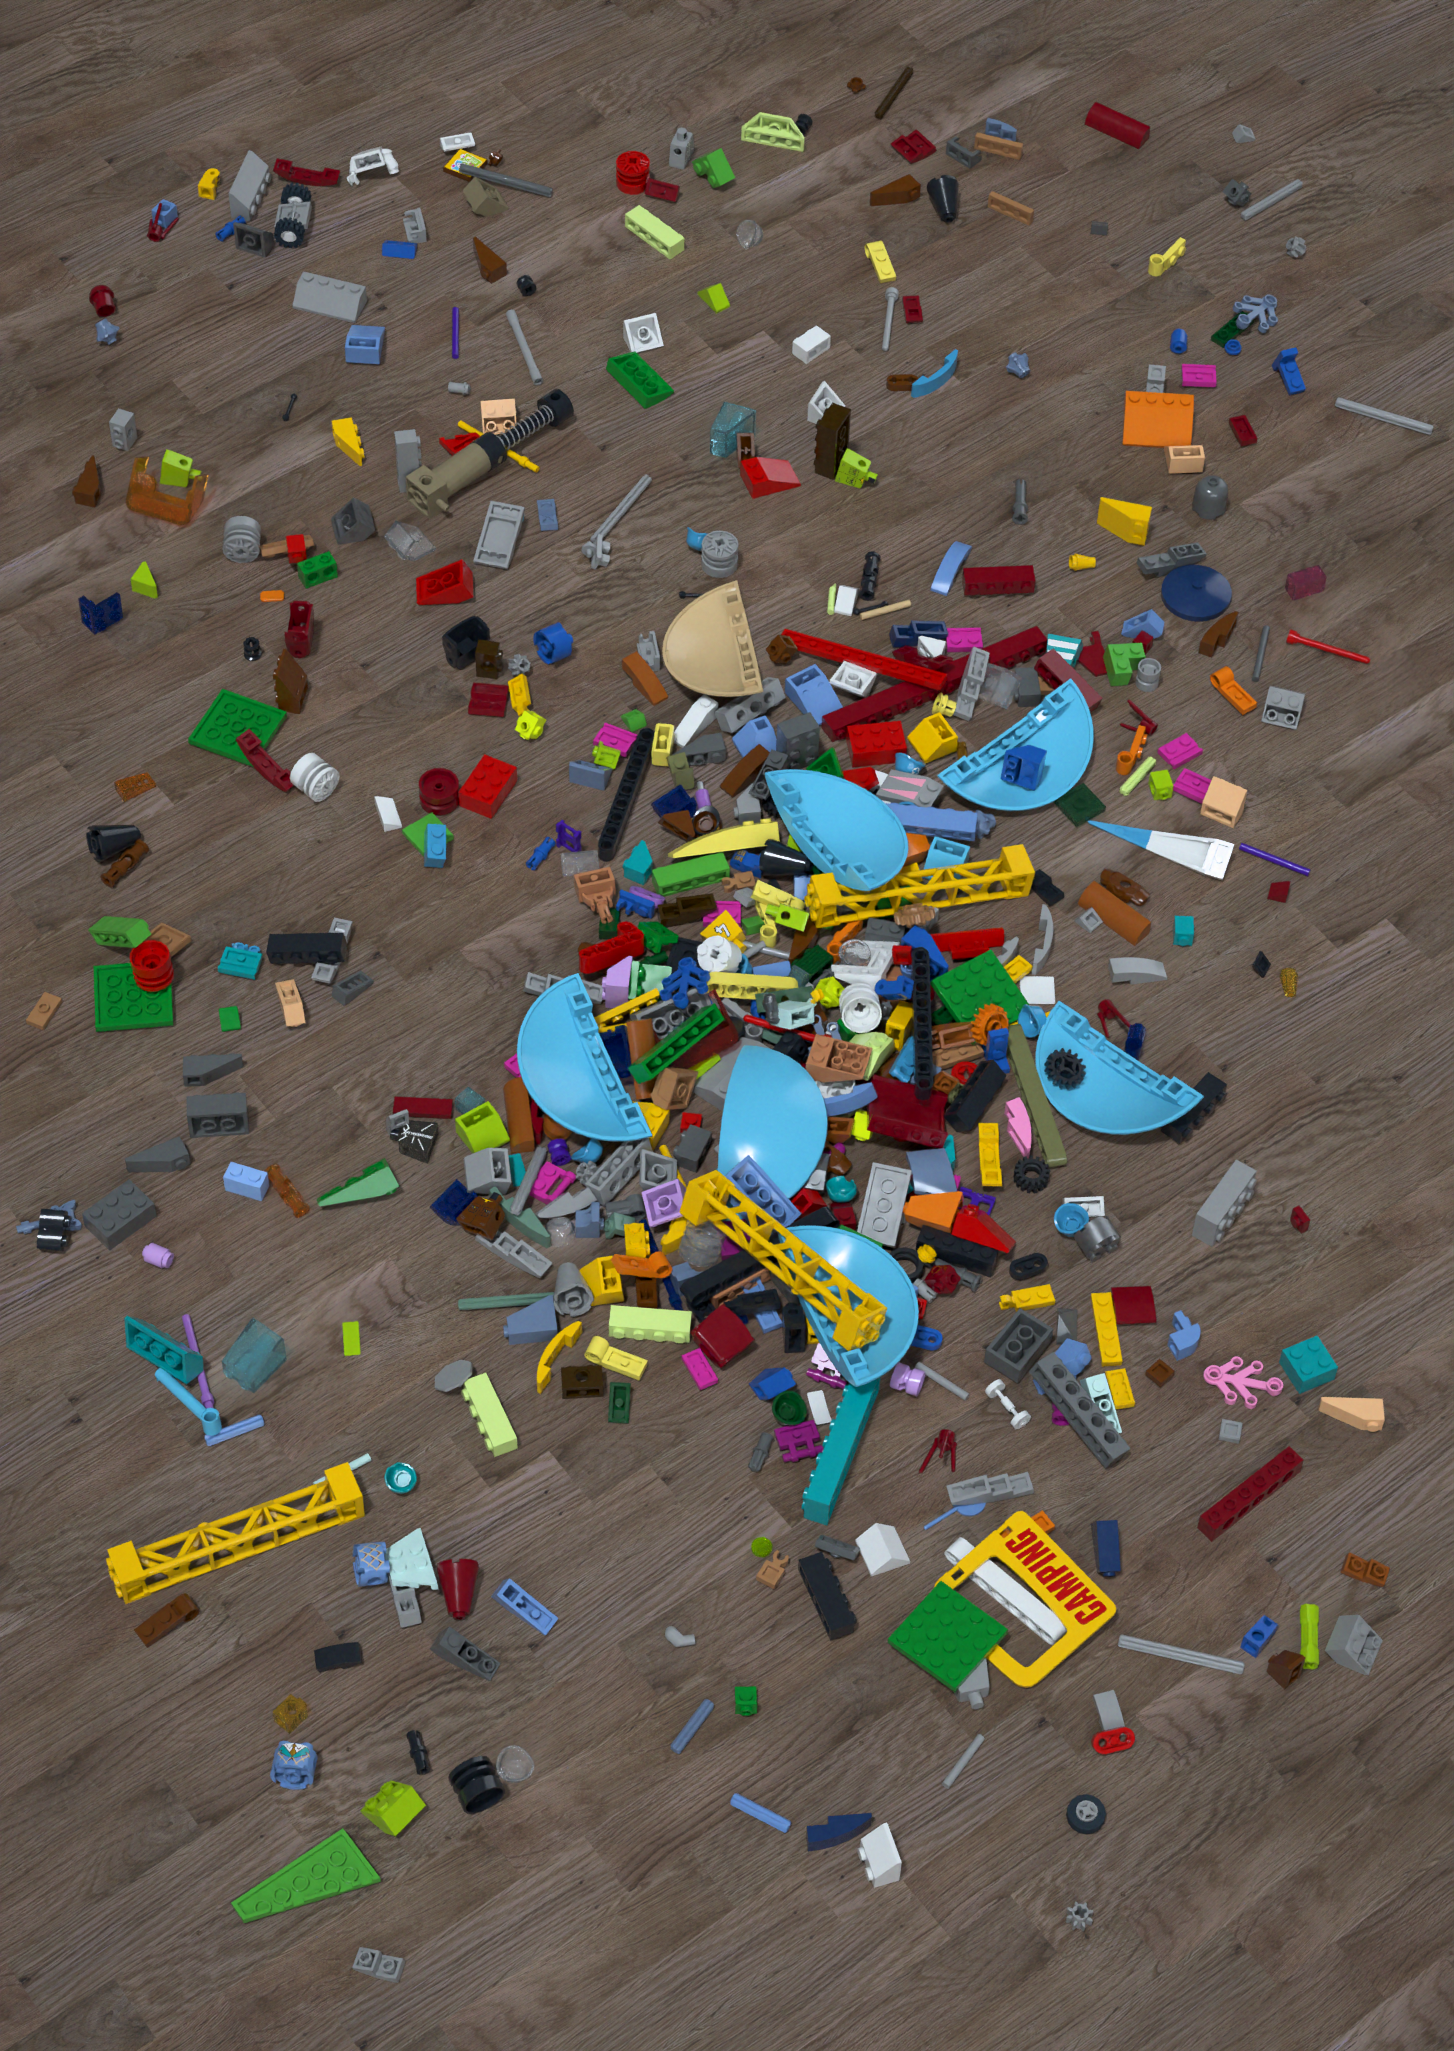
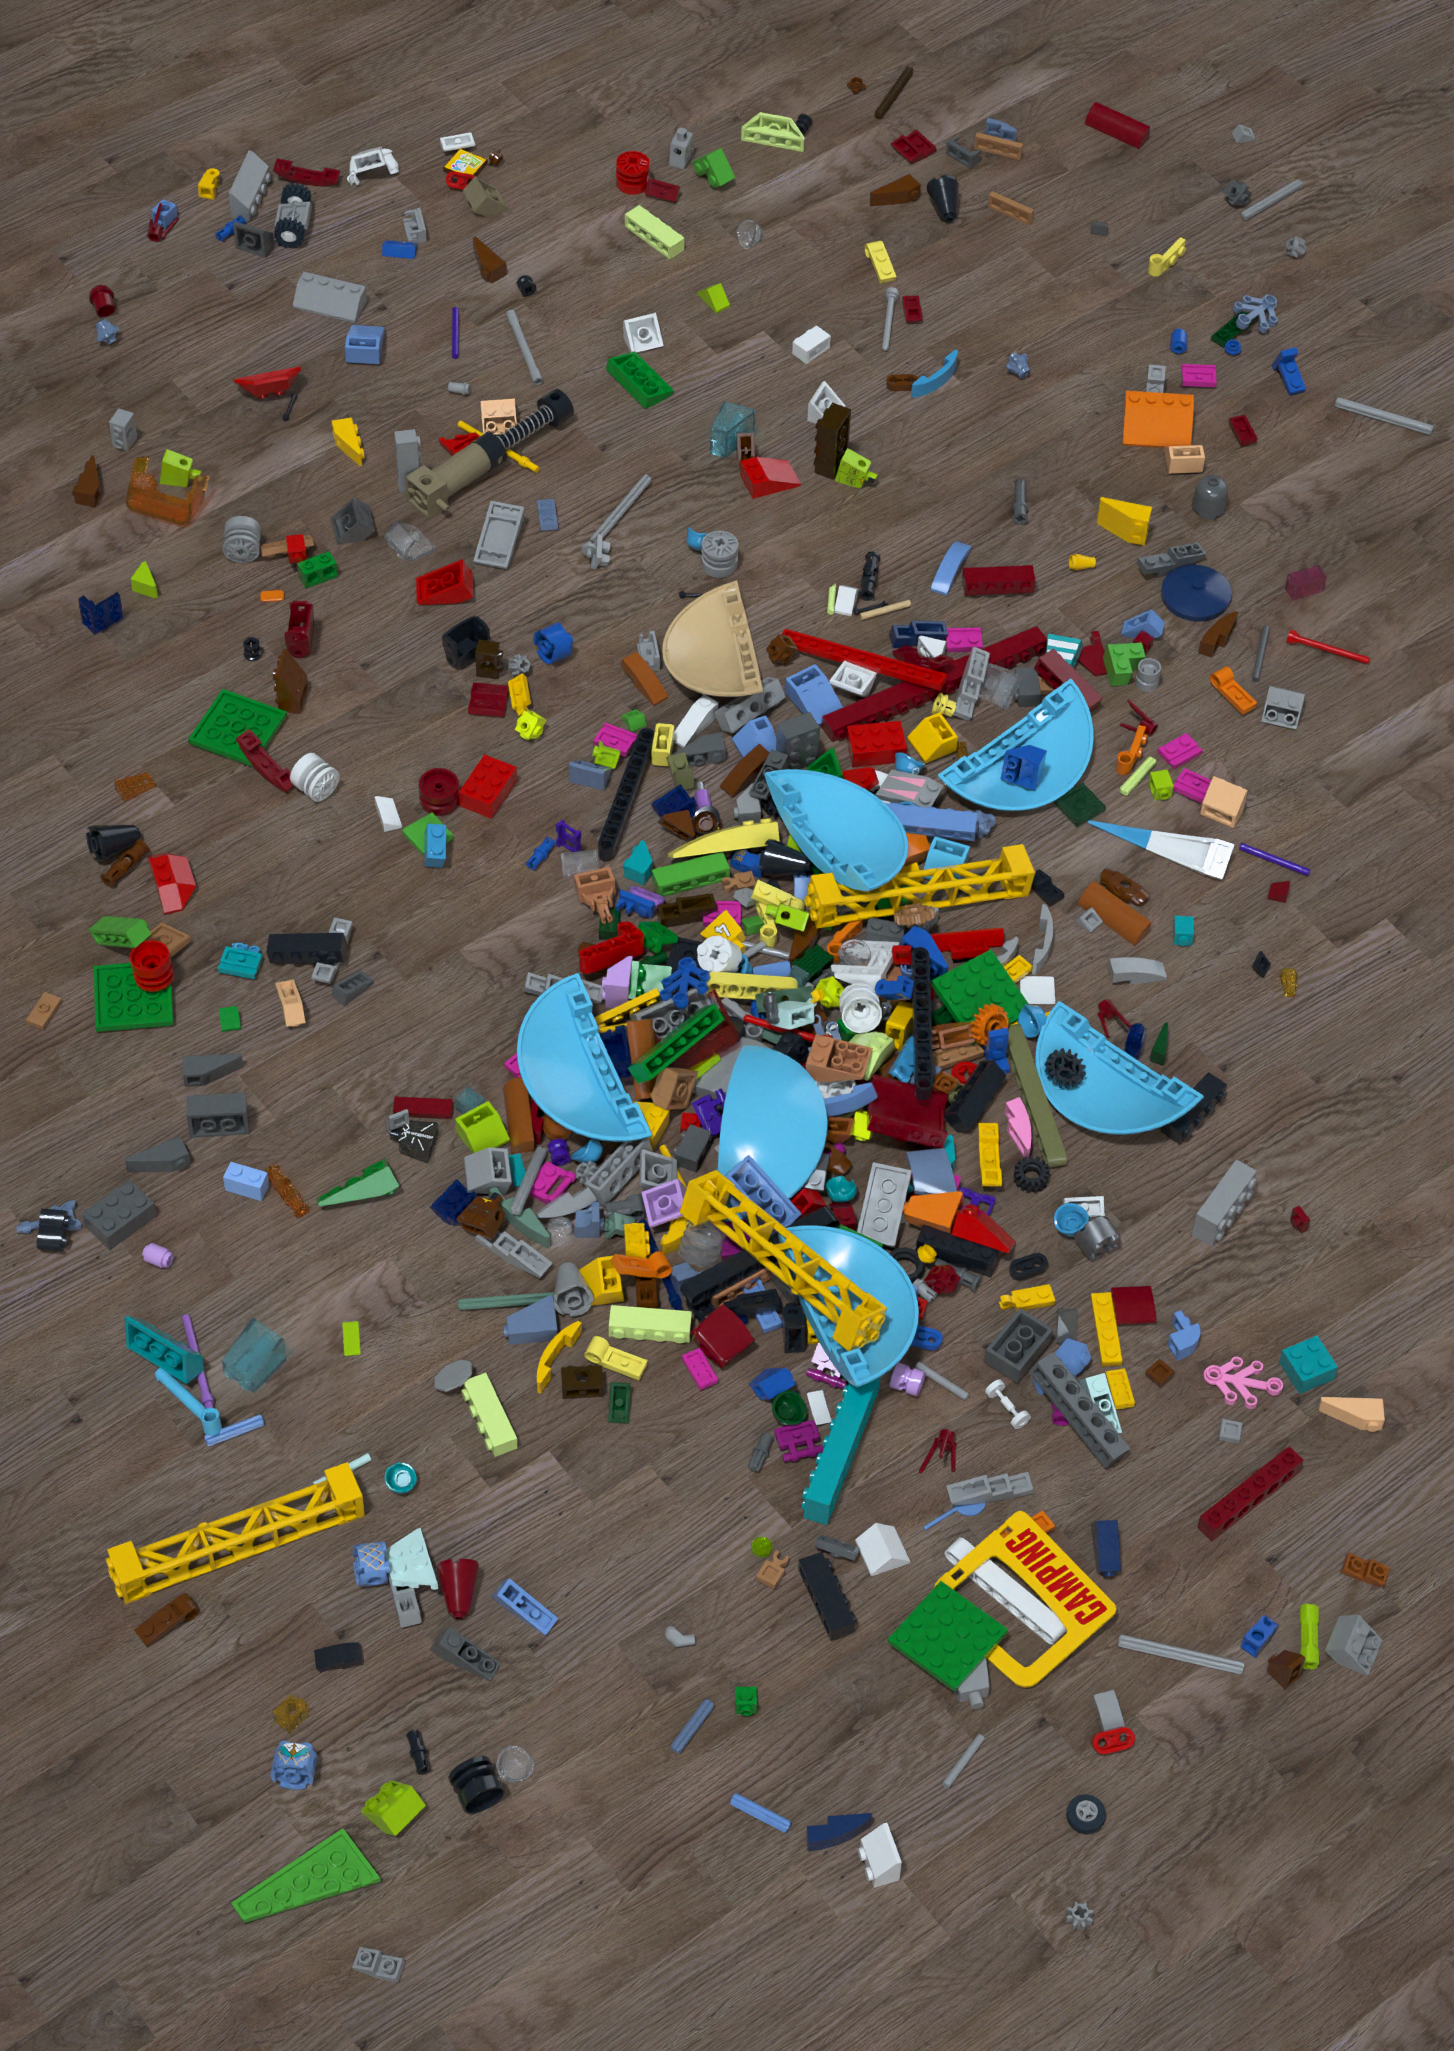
(172, 880): none -> red wedge
(268, 382): none -> red wedge
(462, 179): none -> red plate
(505, 180): dark grey axle -> none
(708, 1113): none -> dark purple plate
(1158, 1051): none -> dark green slope

